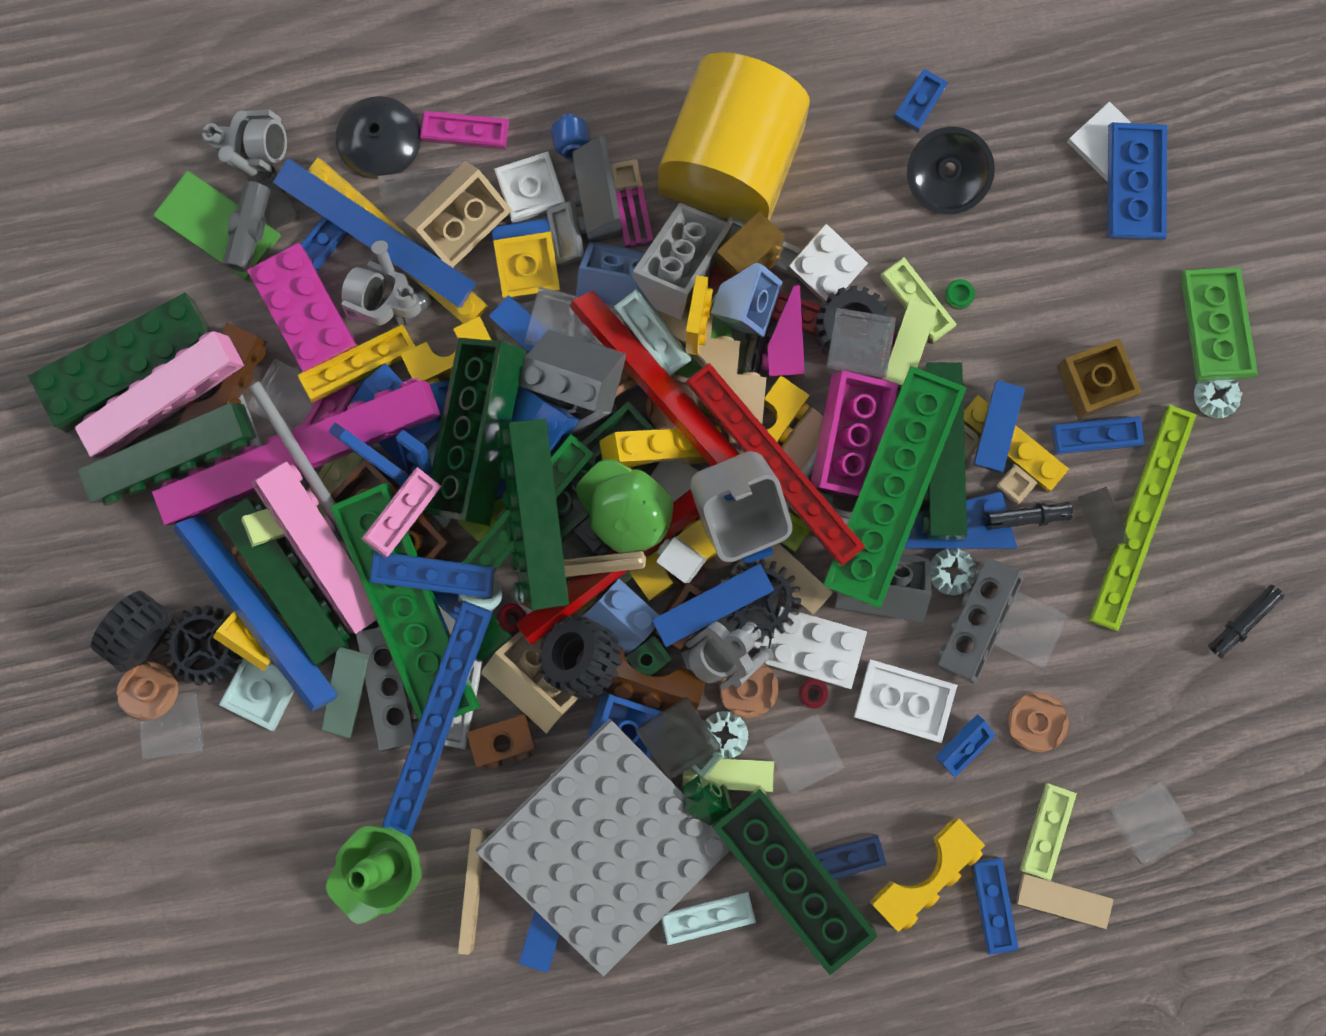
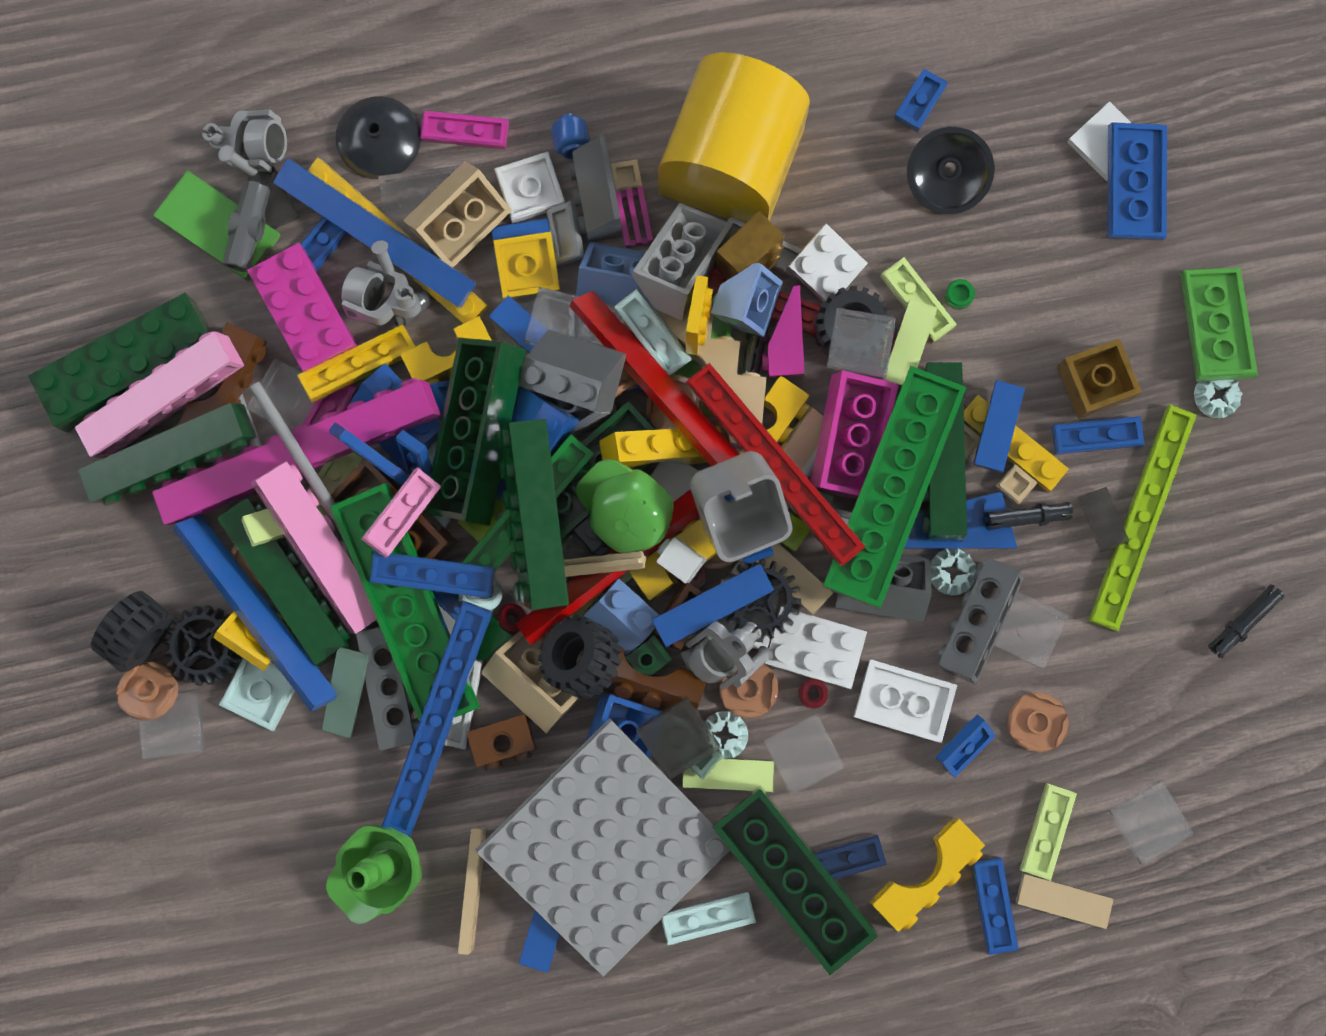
(706, 800): dark green brick -> none

